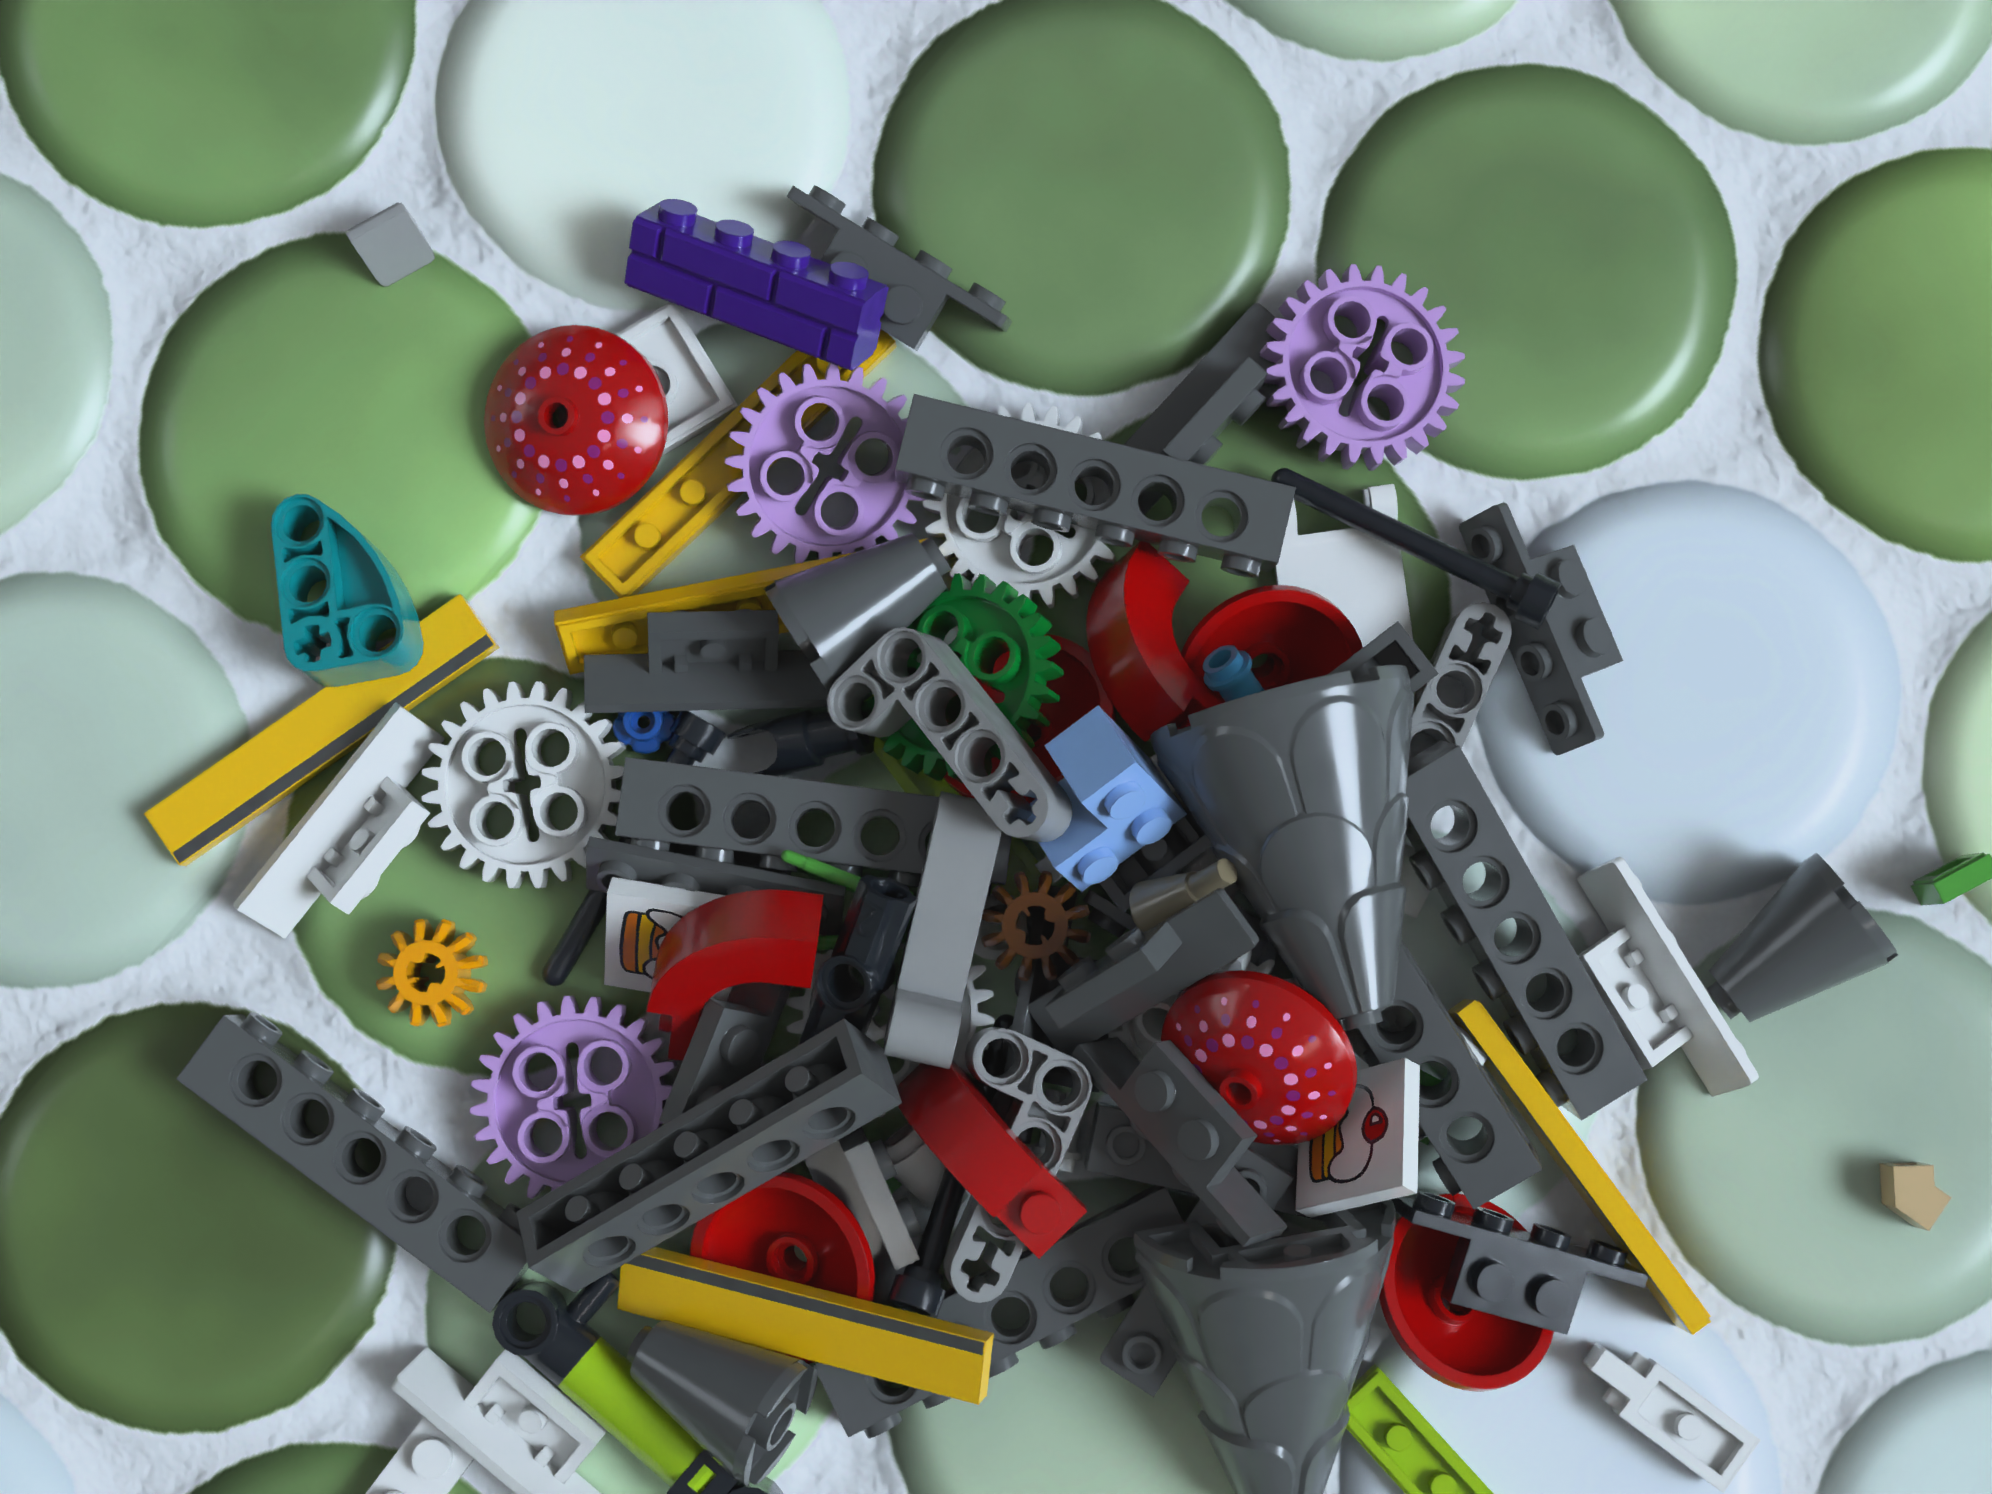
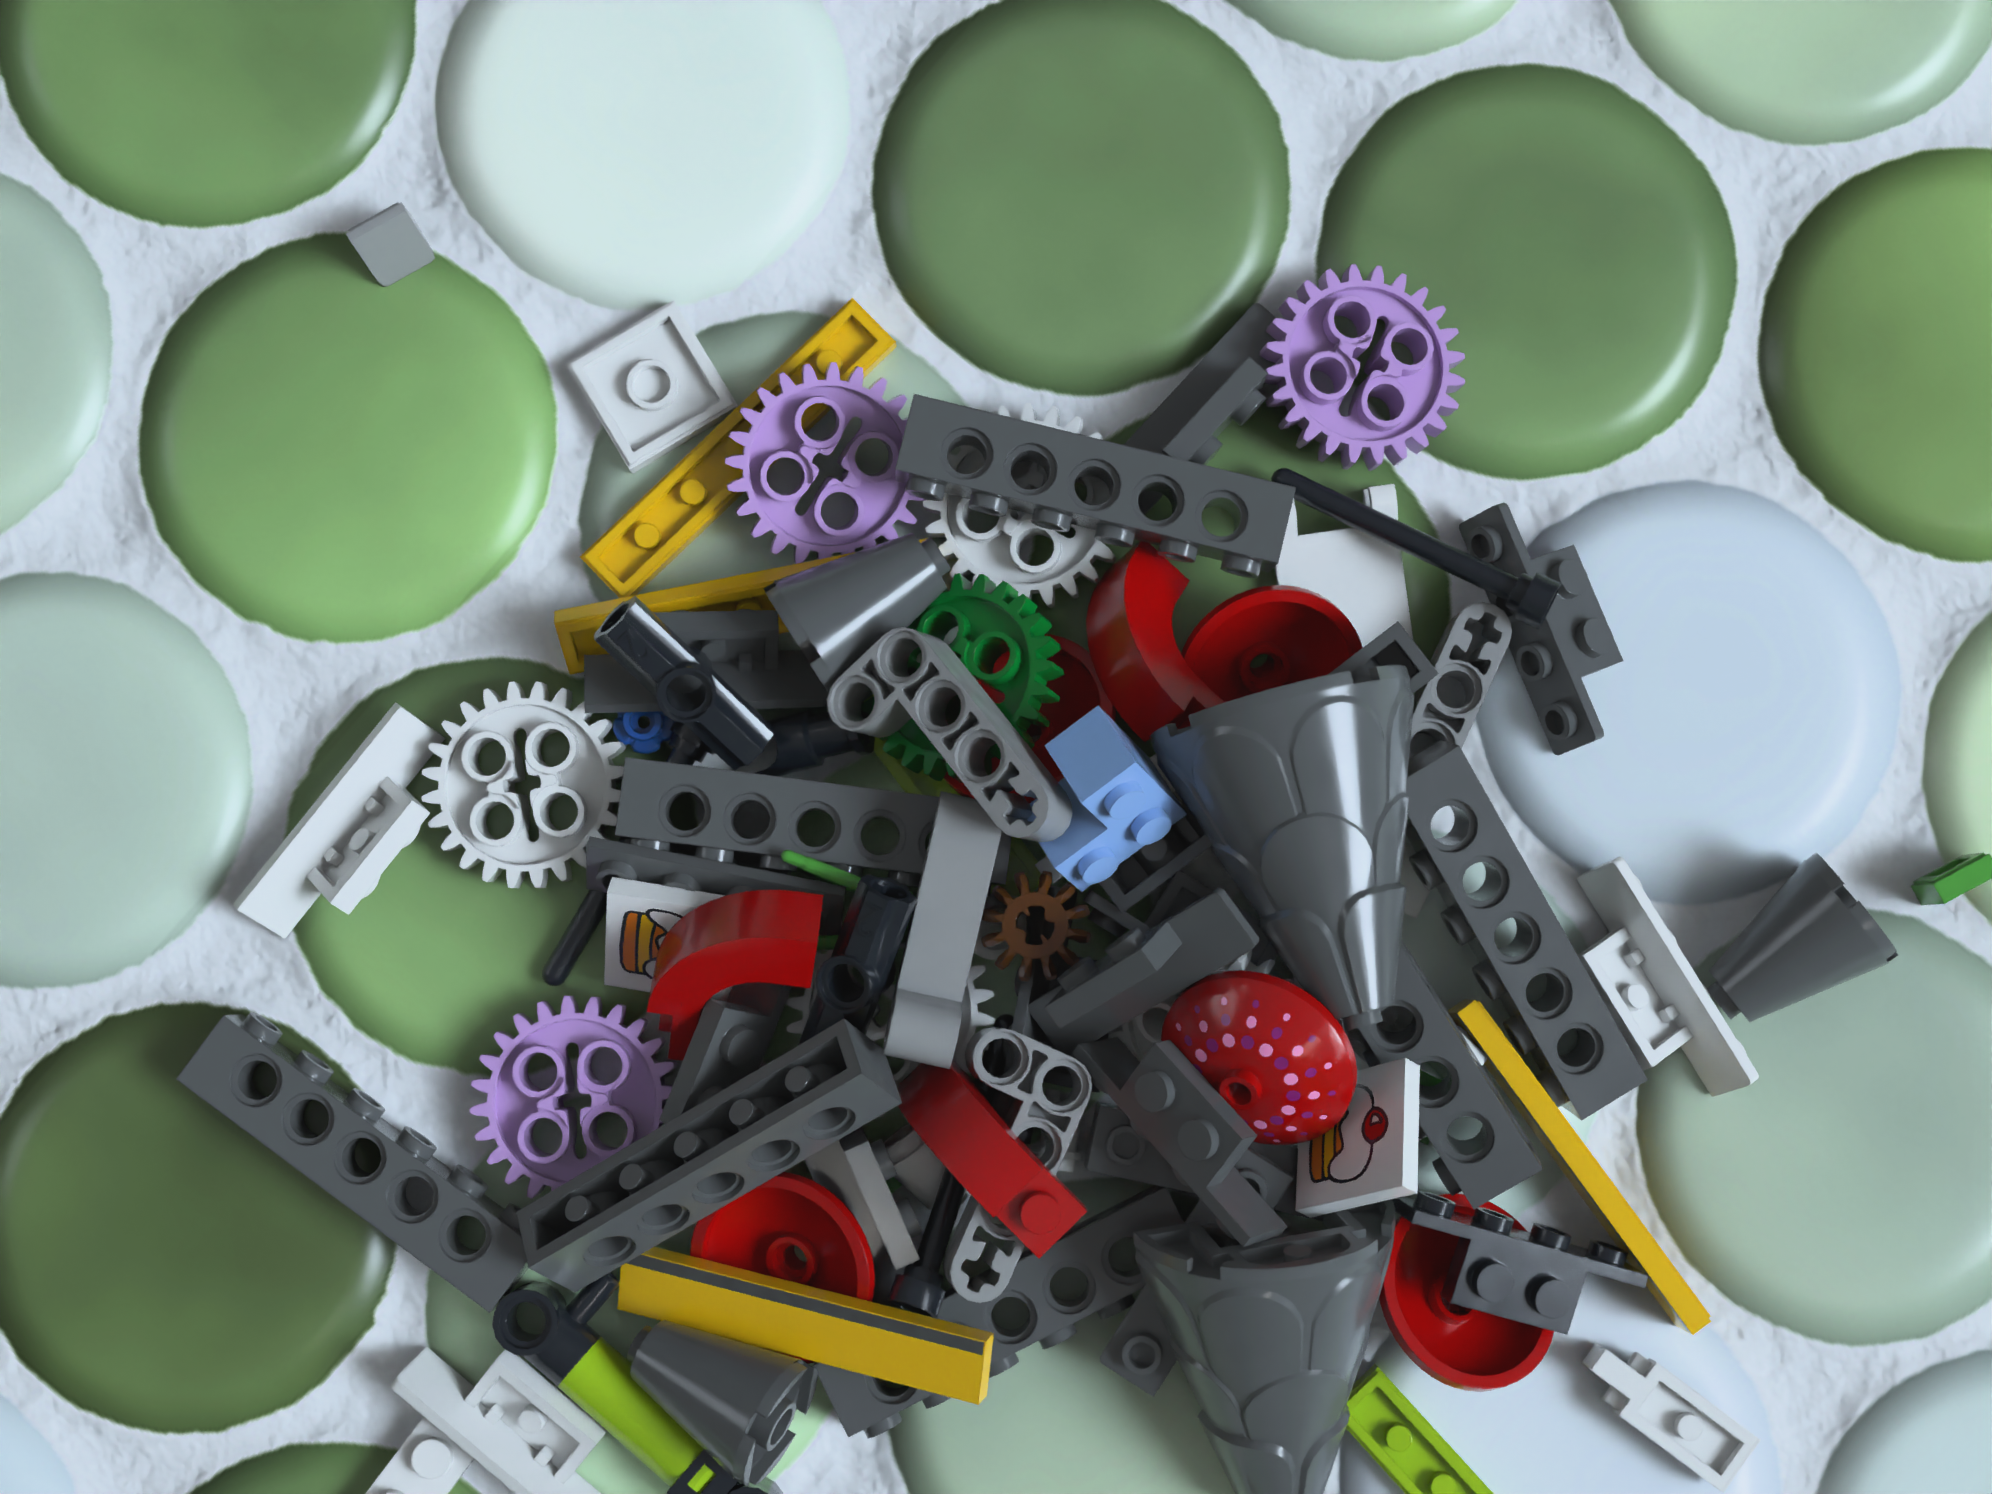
(313, 738): yellow tile -> none
(356, 607): teal beam -> none
(425, 949): light orange gear -> none
(611, 429): red dish -> none
(658, 656): none -> black piece
(756, 283): dark purple brick -> none
(915, 286): dark grey bracket -> none
(1162, 897): dark tan cone -> none
(1230, 673): dark azure pin -> none
(1912, 1193): tan piece -> none

